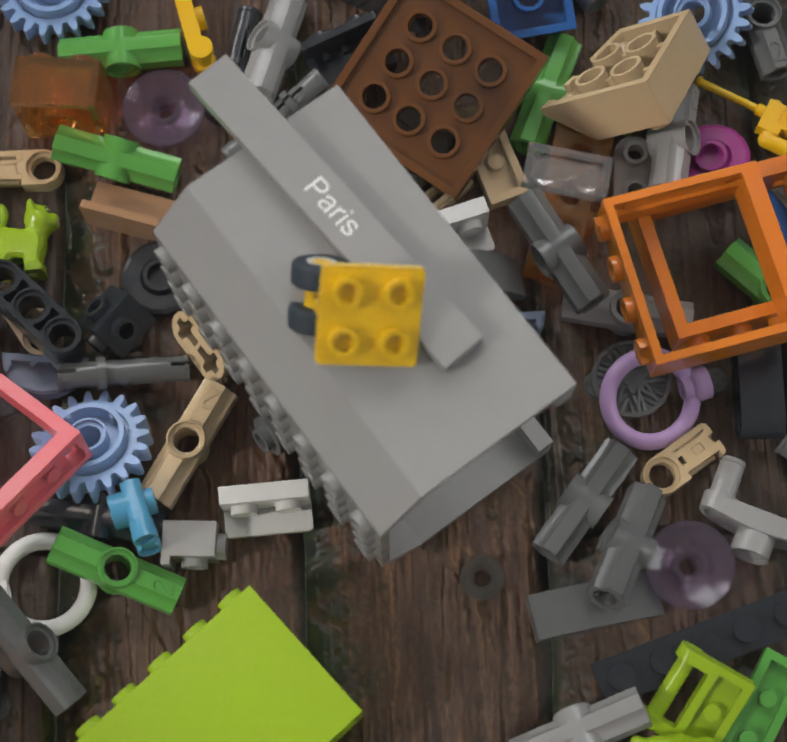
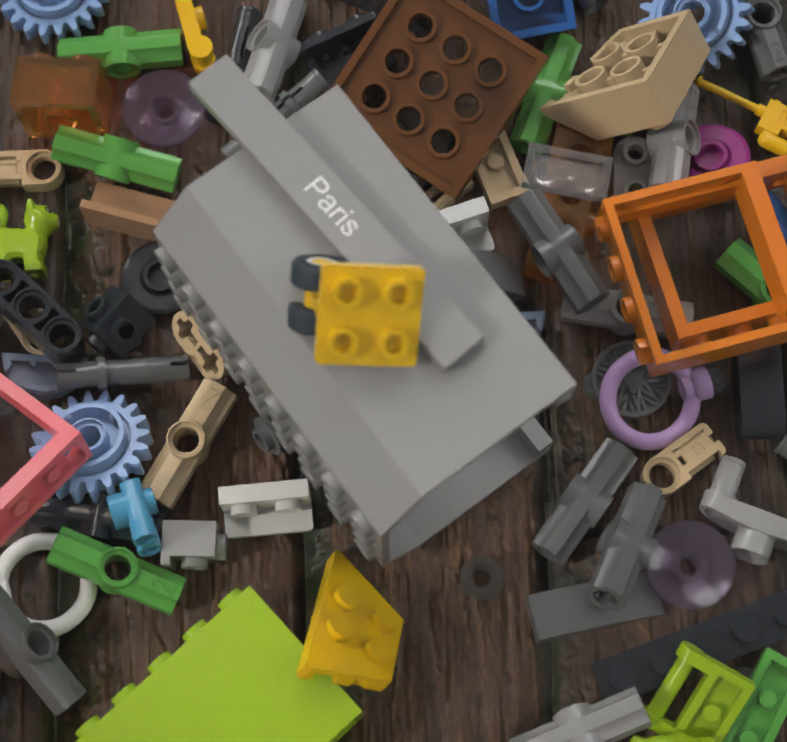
(351, 630): none -> yellow wing

